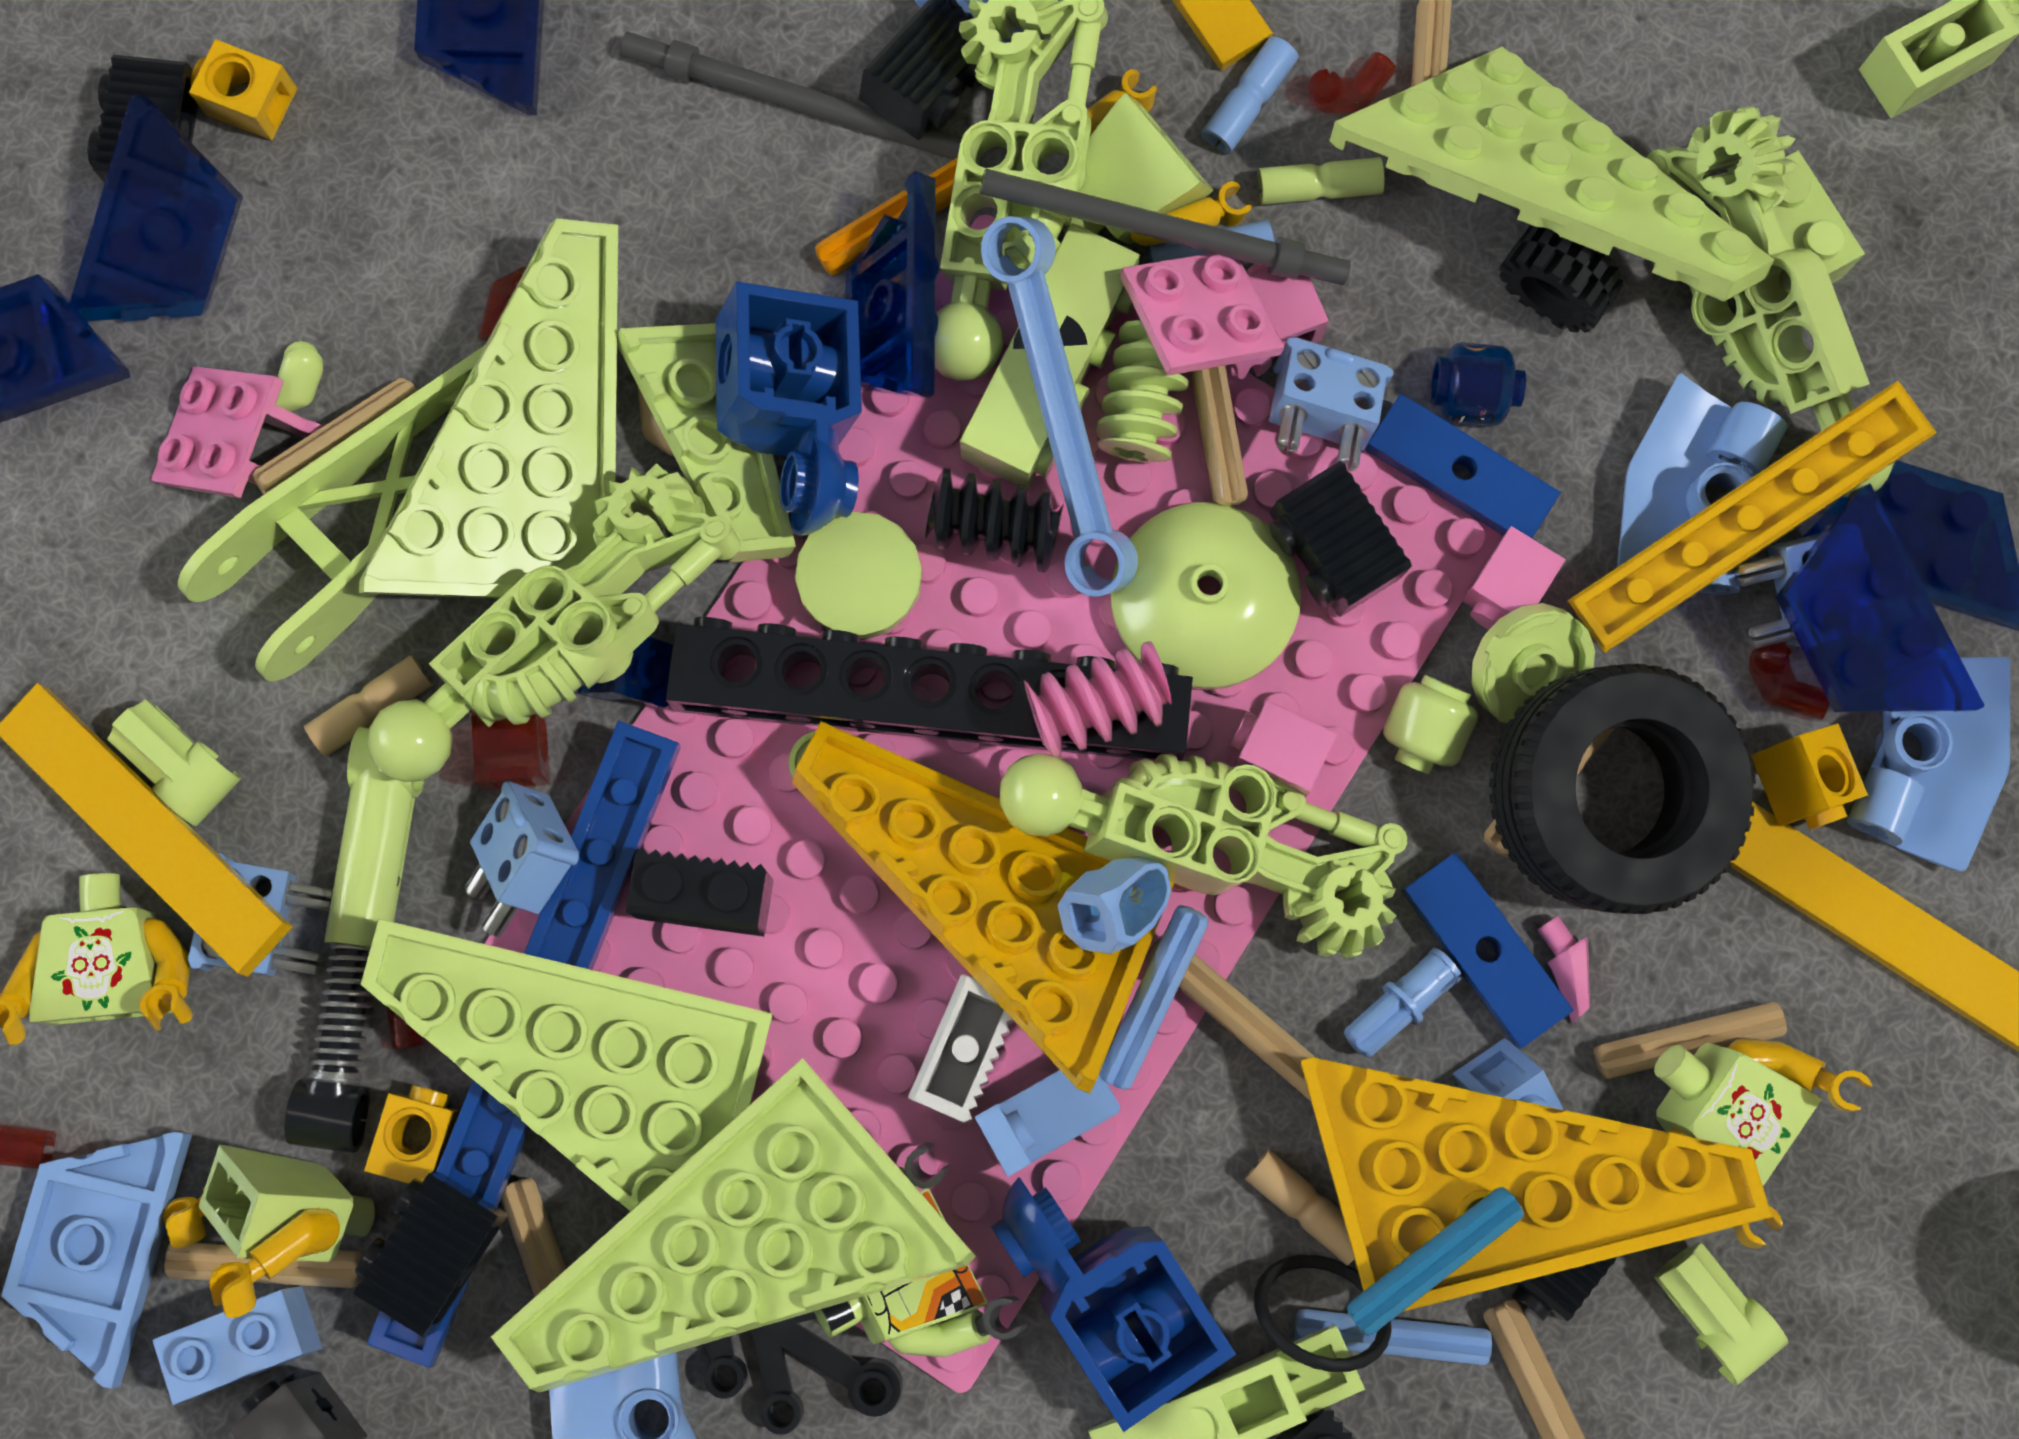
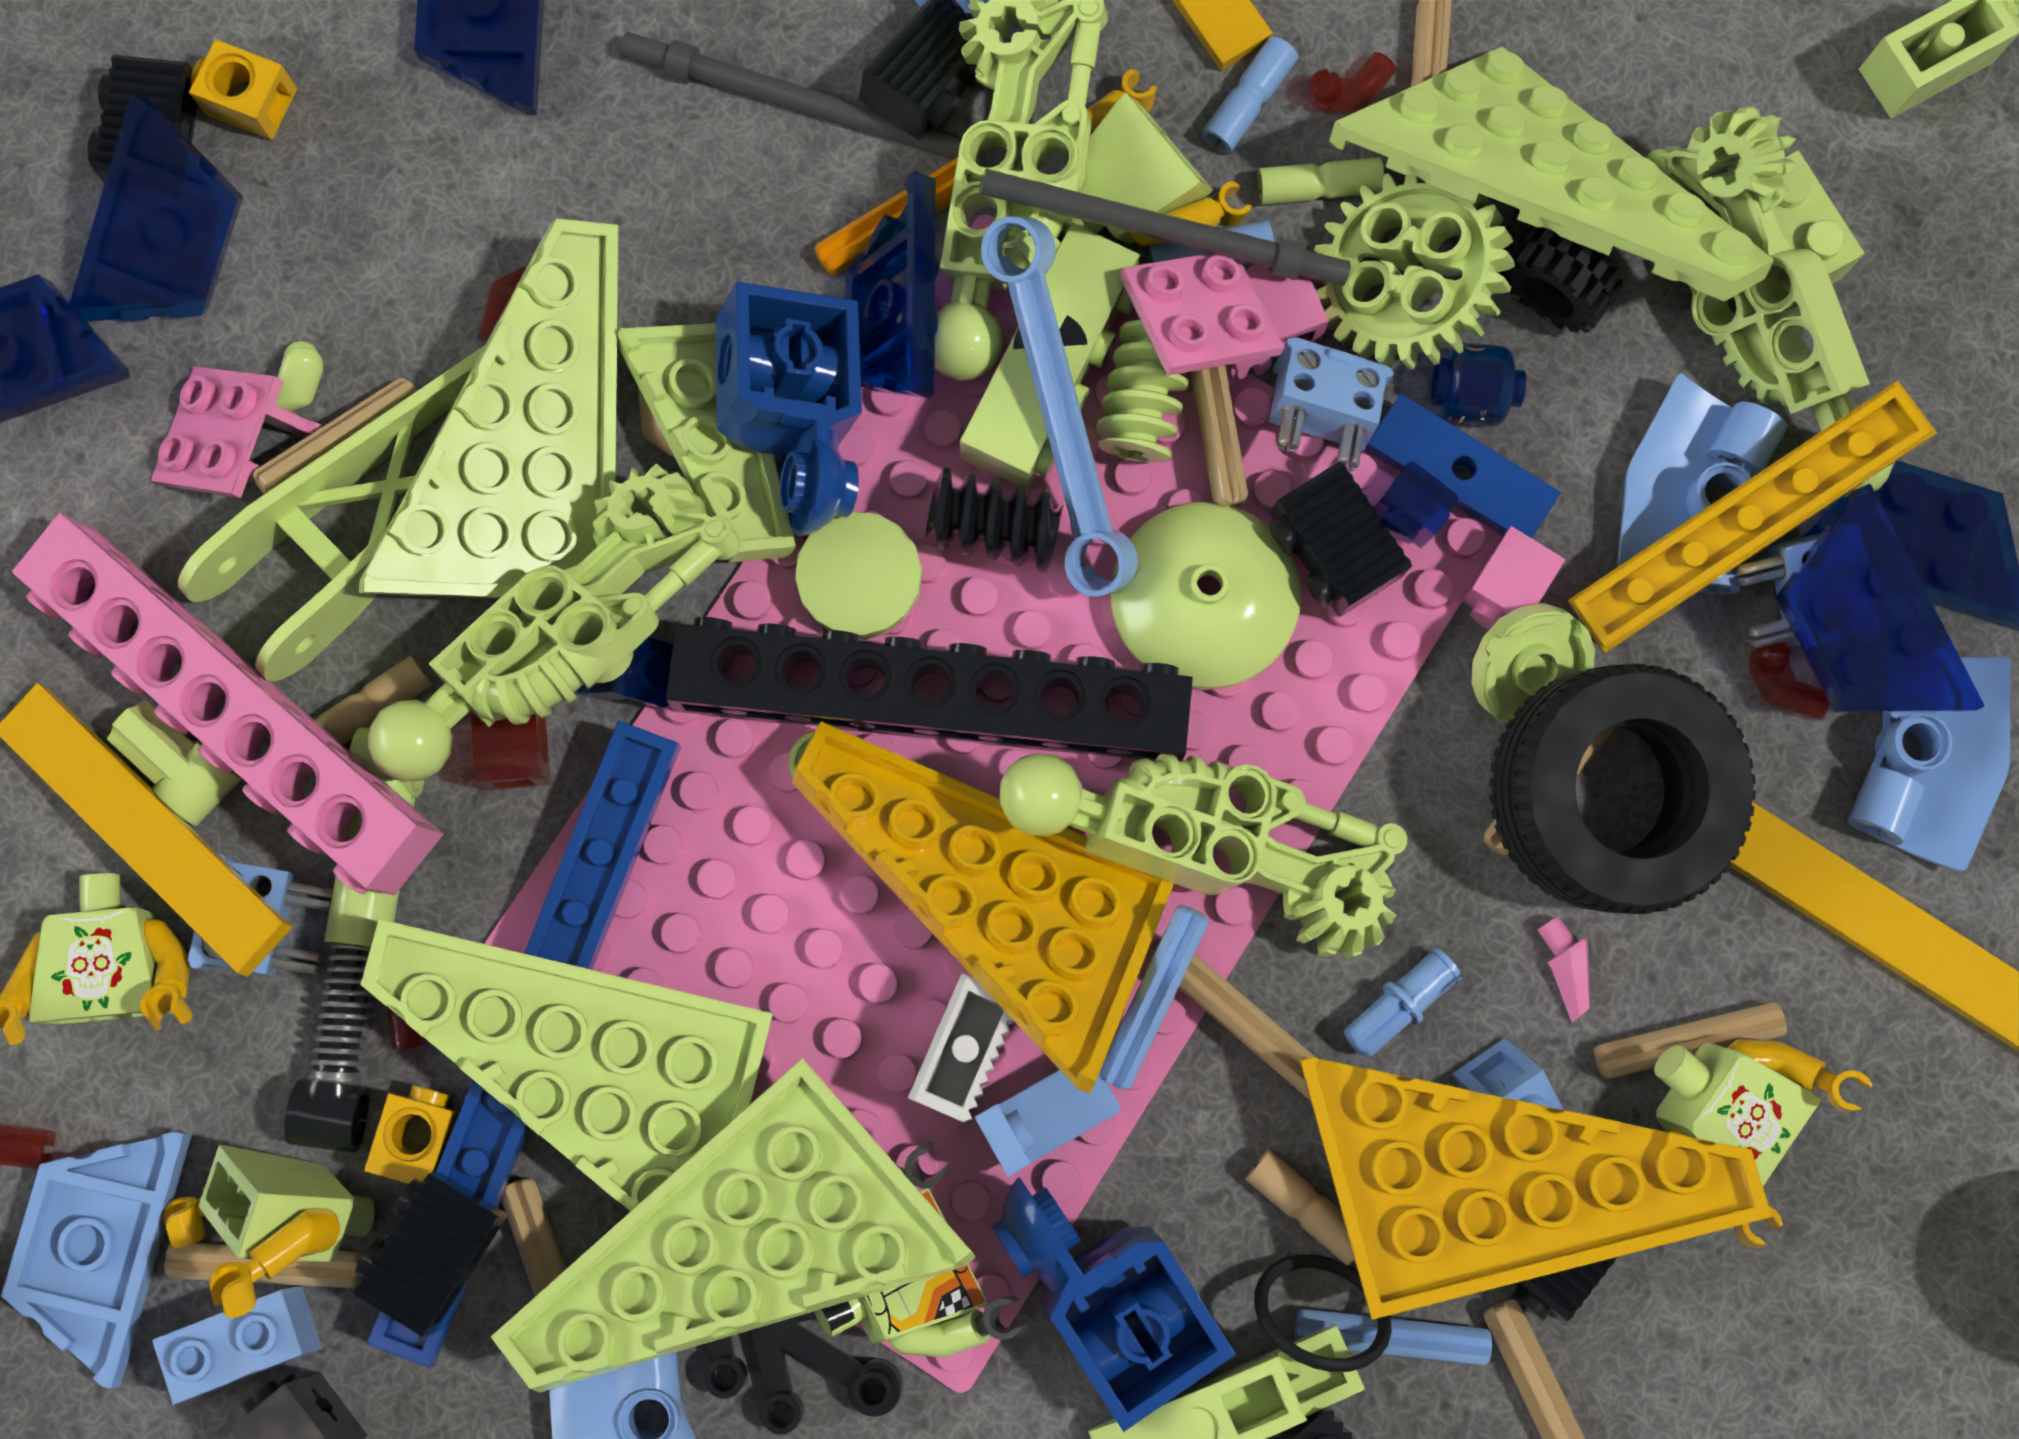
(392, 833): none -> bright pink brick
(520, 855): light blue piece -> none
(699, 893): black brick -> none
(1100, 699): bright pink piece -> none
(1115, 904): light blue rock -> none
(1283, 745): bright pink brick -> none
(1394, 318): none -> yellowish green gear
(1415, 505): none -> clear blue bracket
(1430, 724): yellowish green head -> none
(1435, 1260): dark azure axle -> none
(1512, 984): blue tile -> none
(1727, 1321): yellowish green piece -> none
(1810, 777): yellow brick -> none

